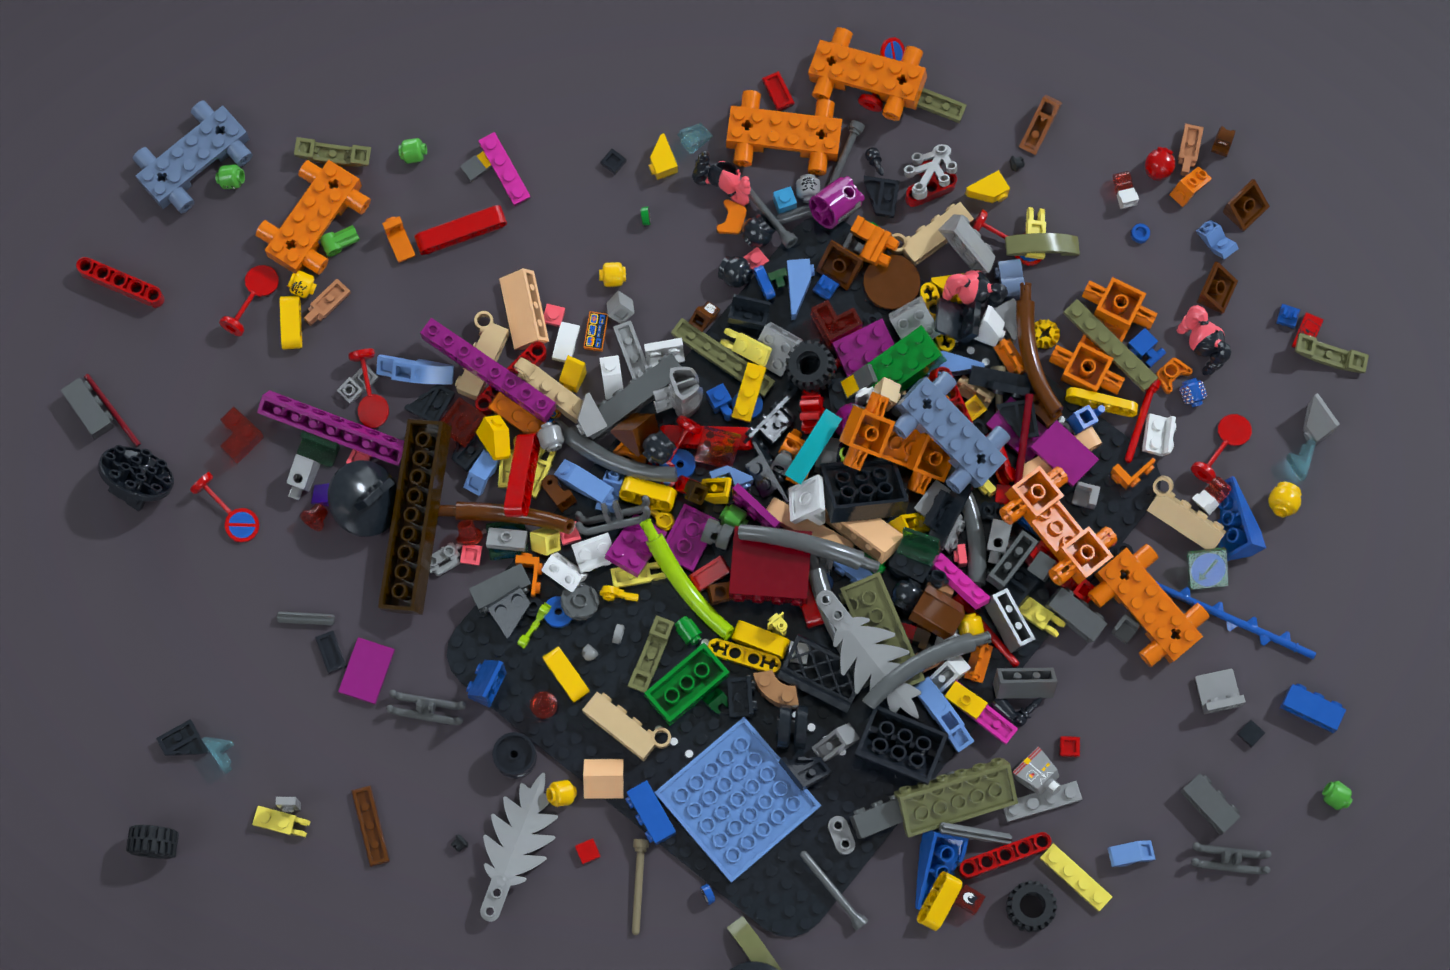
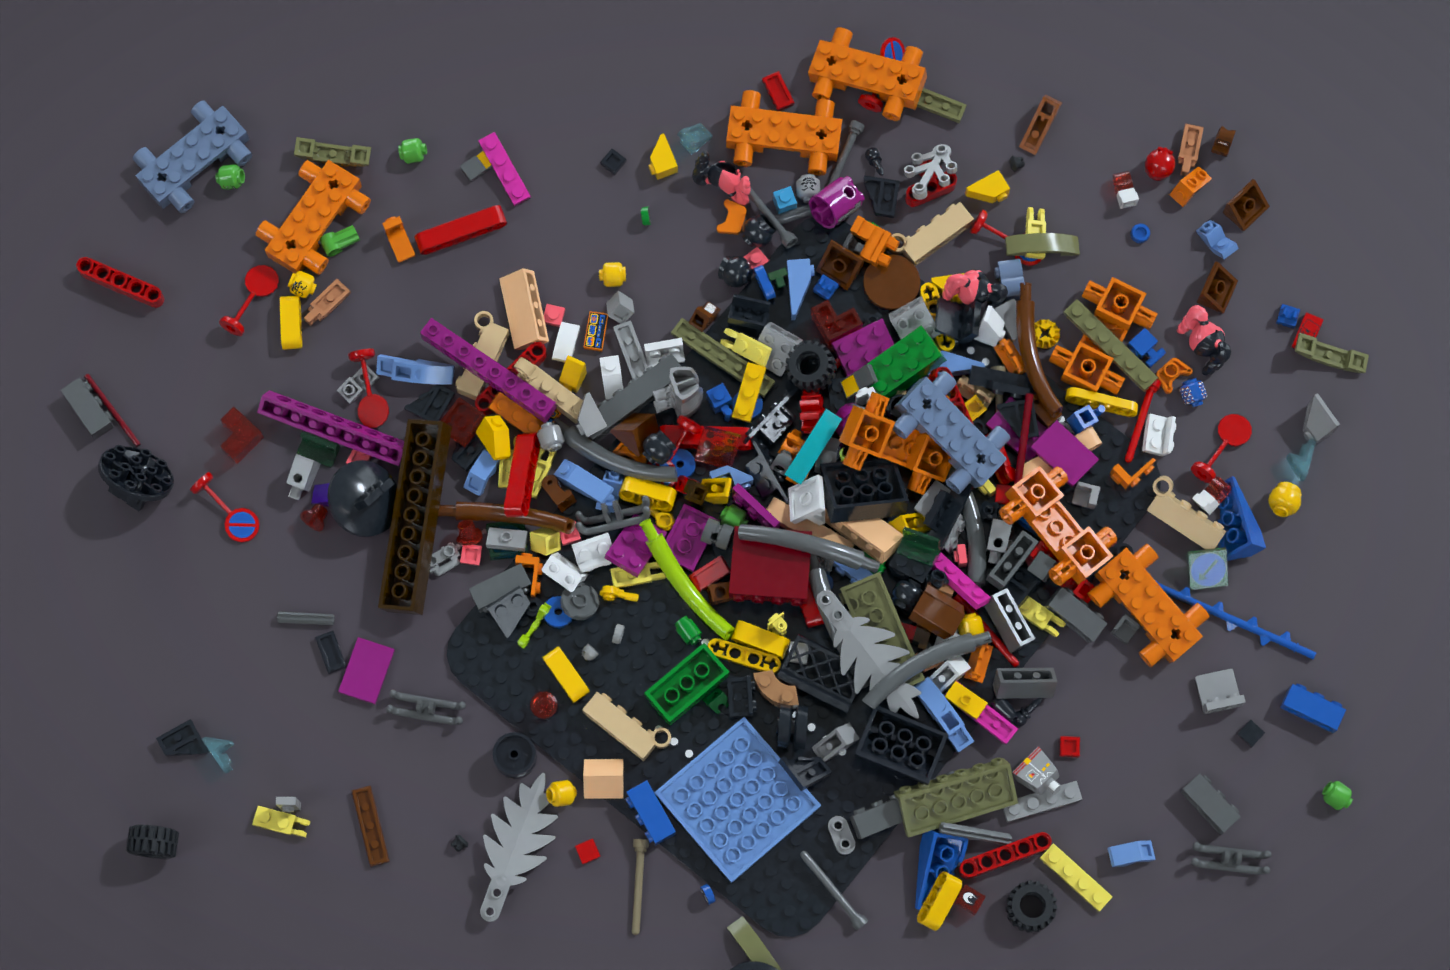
(487, 682): blue slope -> none
(651, 654): olive slope -> none
(890, 390): tan brick -> none
(968, 243): light grey slope -> none

